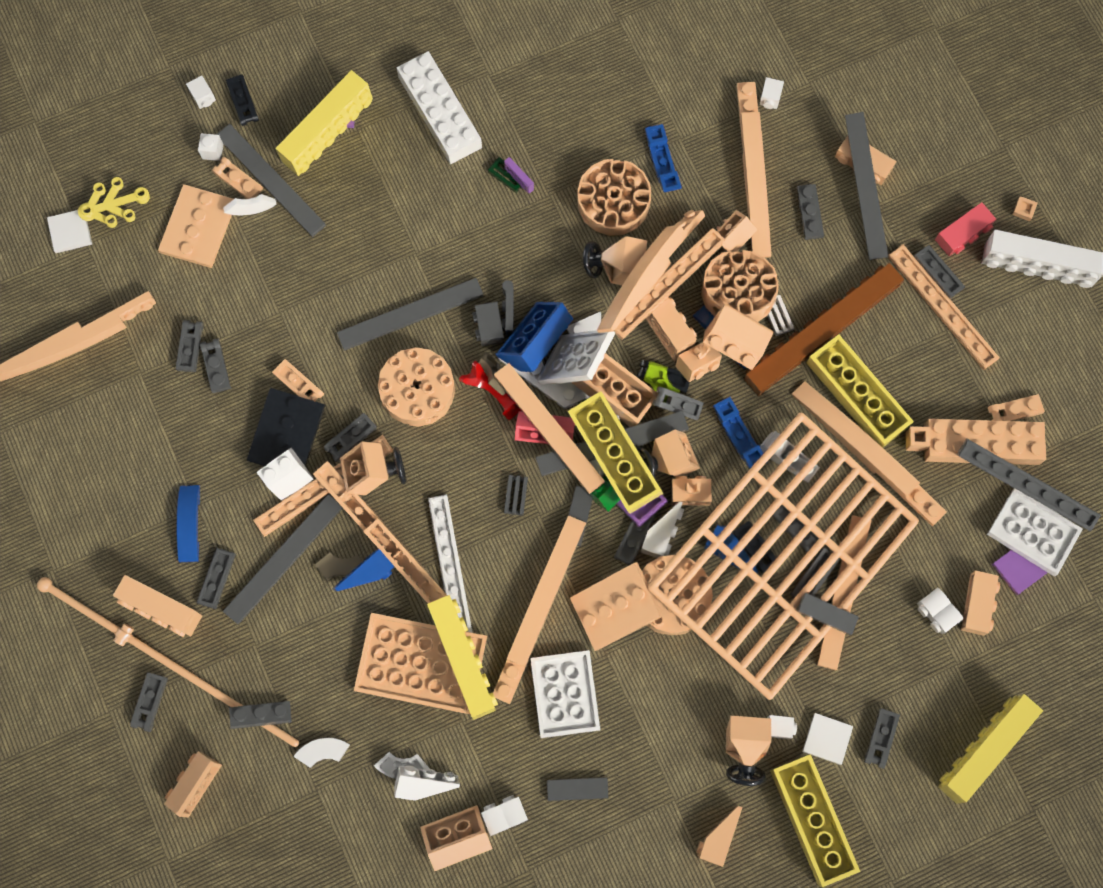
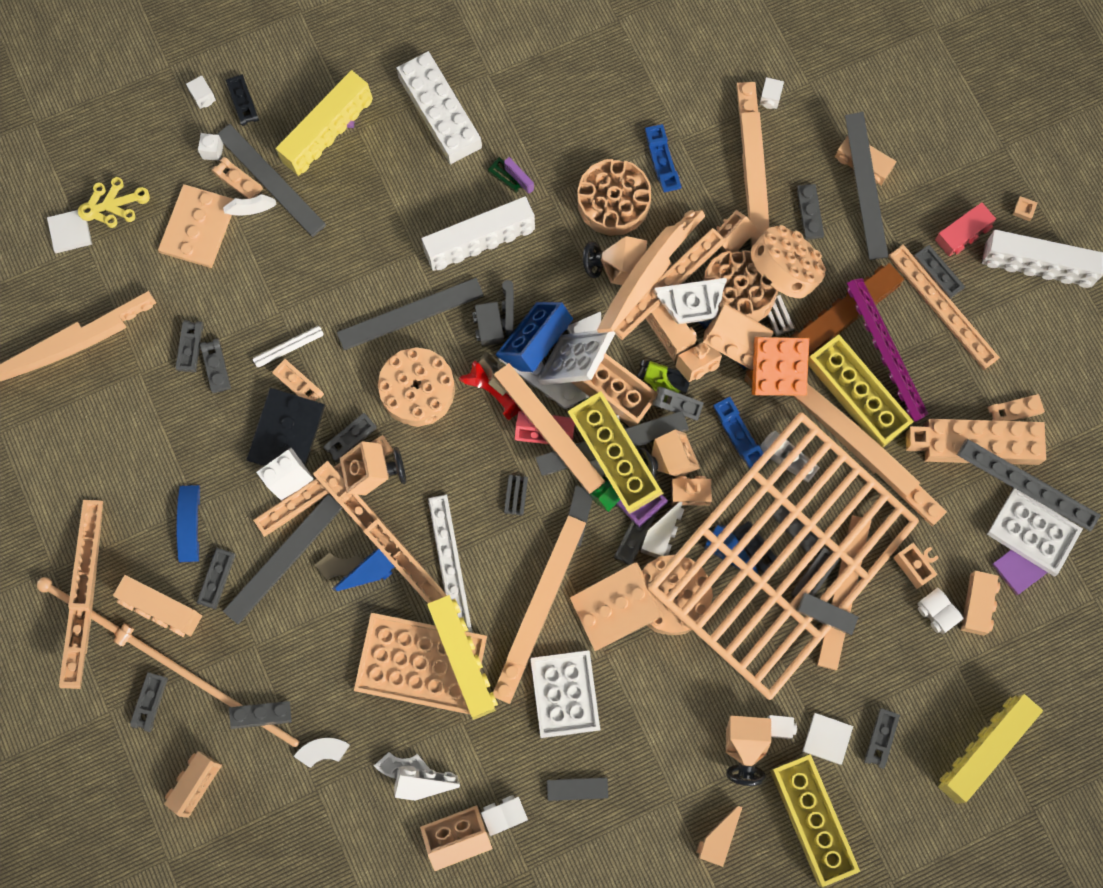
(81, 595): none -> light nougat slope
(287, 346): none -> white axle
(479, 234): none -> white brick
(692, 300): none -> white wing
(780, 366): none -> plate
(788, 261): none -> light nougat brick
(890, 355): none -> magenta plate
(916, 565): none -> light nougat brick

